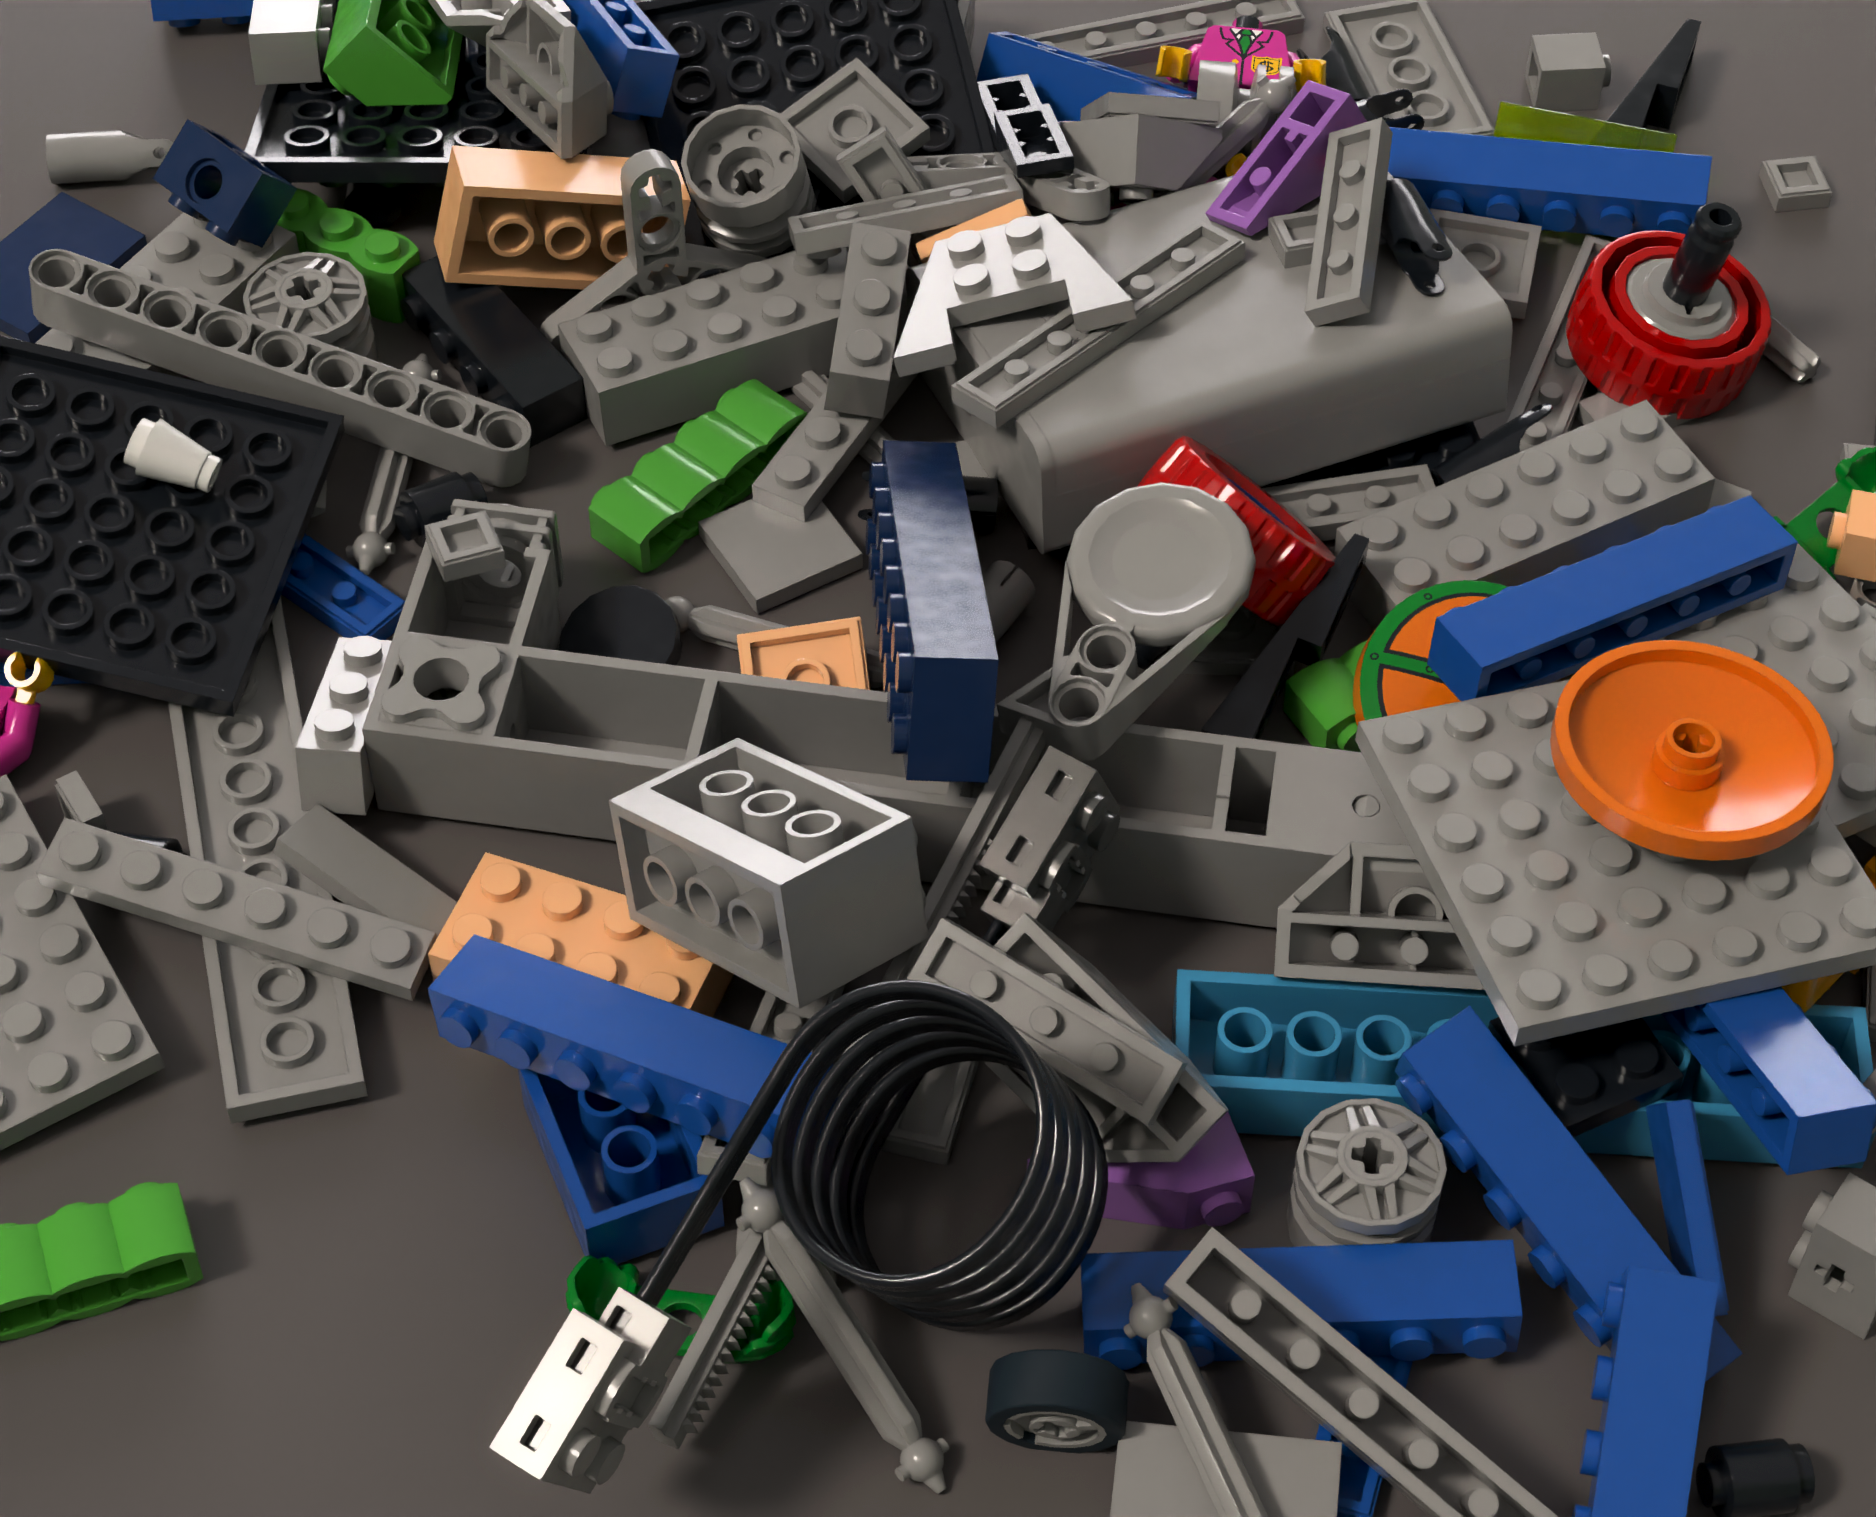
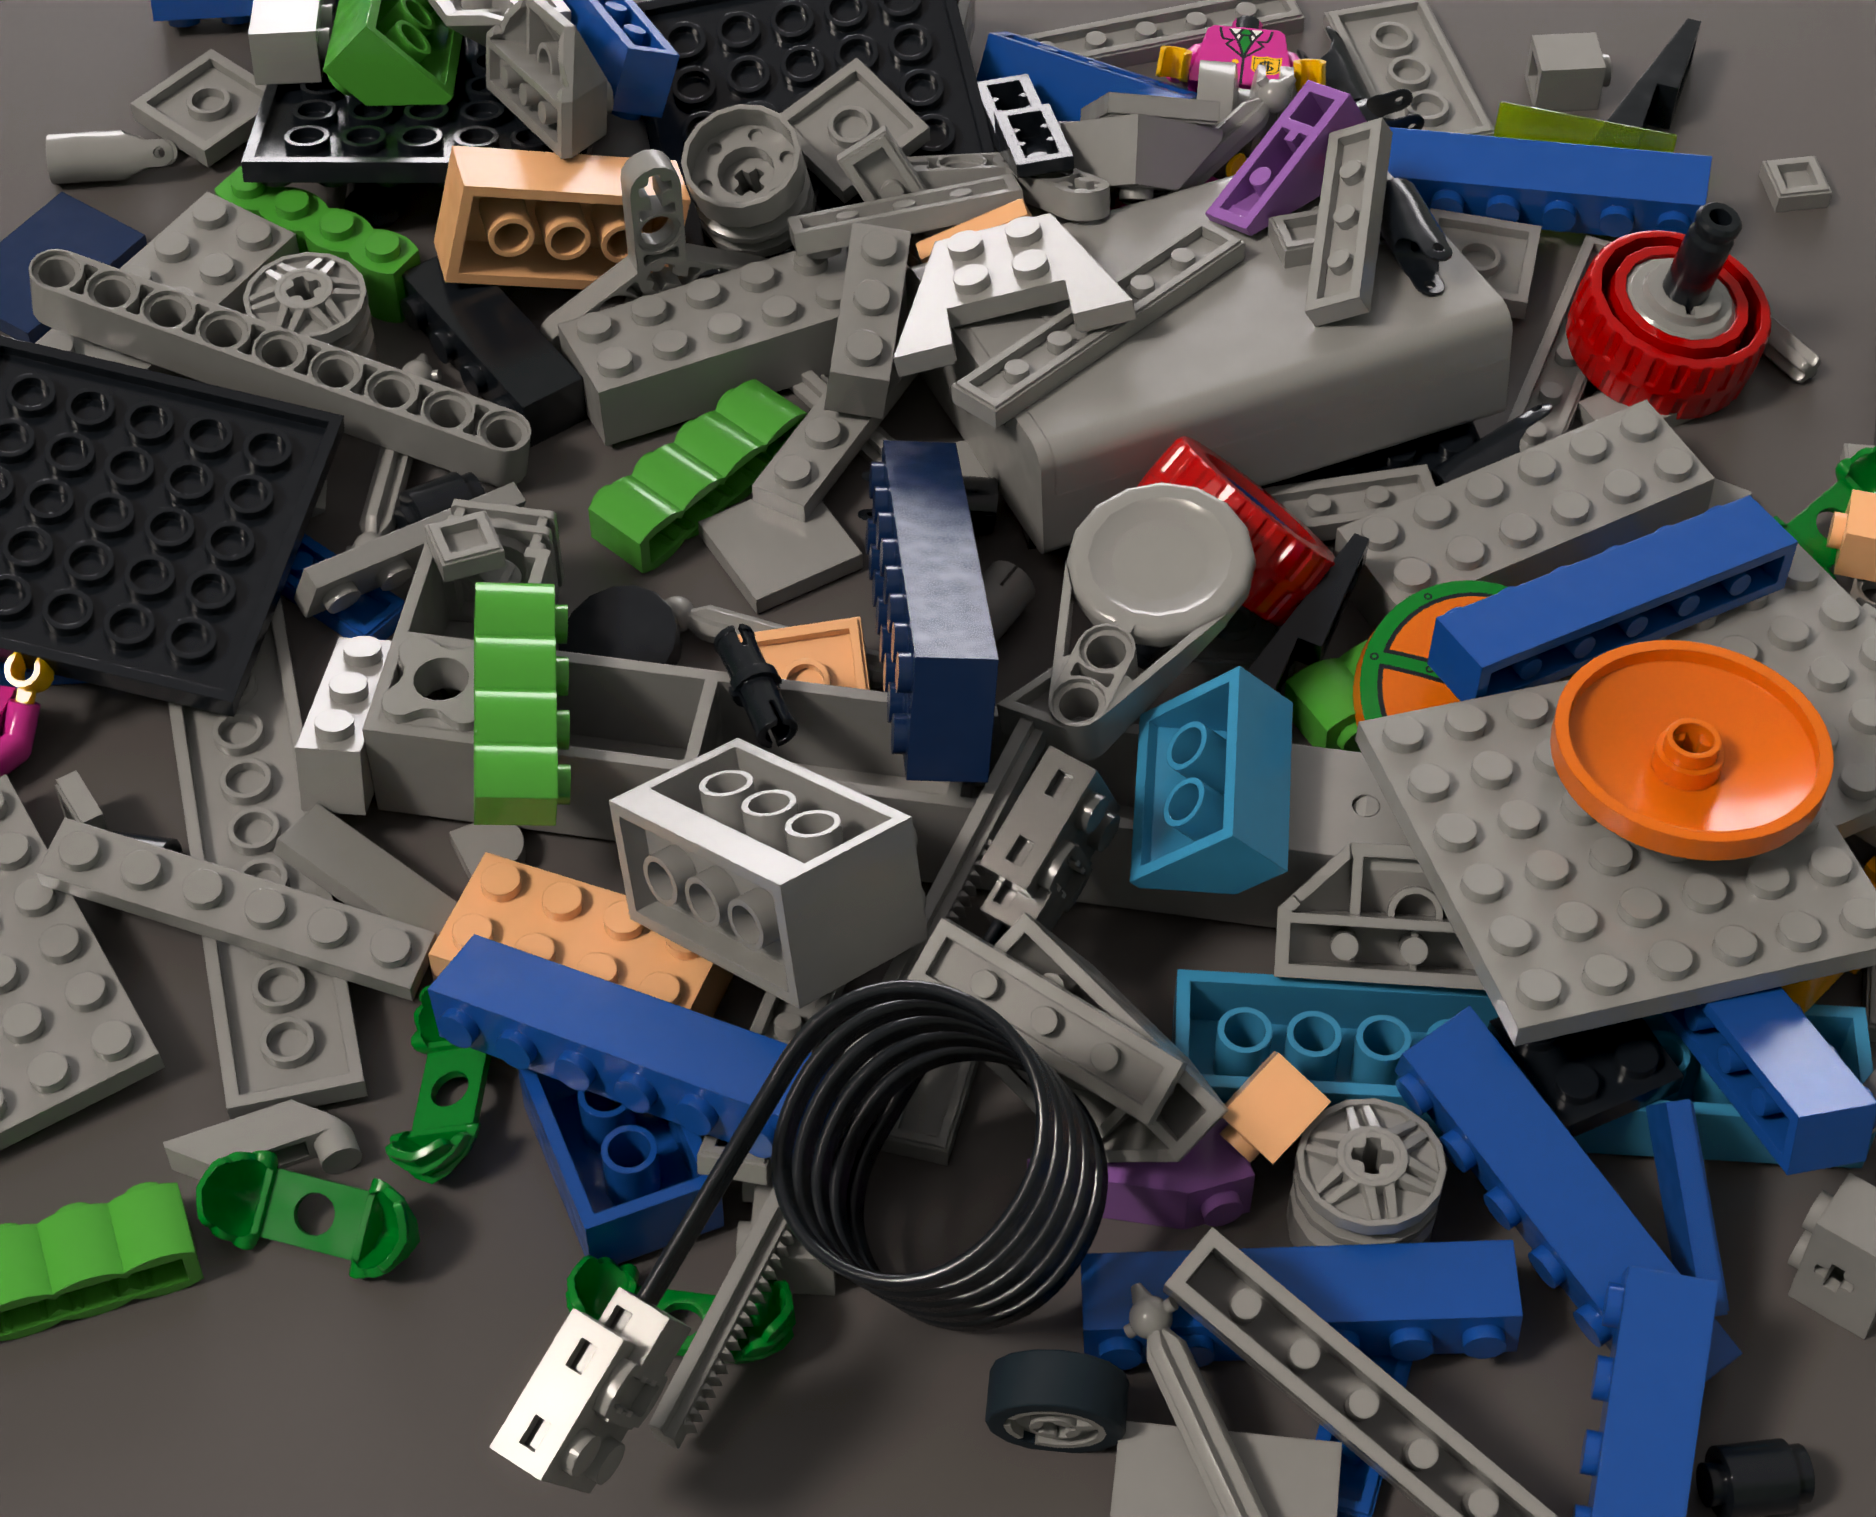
(171, 456): white cone -> none
(203, 107): none -> light grey plate
(224, 185): dark blue brick -> none
(253, 1198): none -> green piece
(287, 1129): none -> light grey piece
(378, 563): none -> light grey plate
(440, 1133): none -> green piece
(474, 840): none -> light grey tile
(517, 704): none -> bright green brick
(755, 686): none -> black pin
(844, 1339): light grey wheel -> none
(1213, 788): none -> dark azure slope
(1271, 1110): none -> light nougat brick

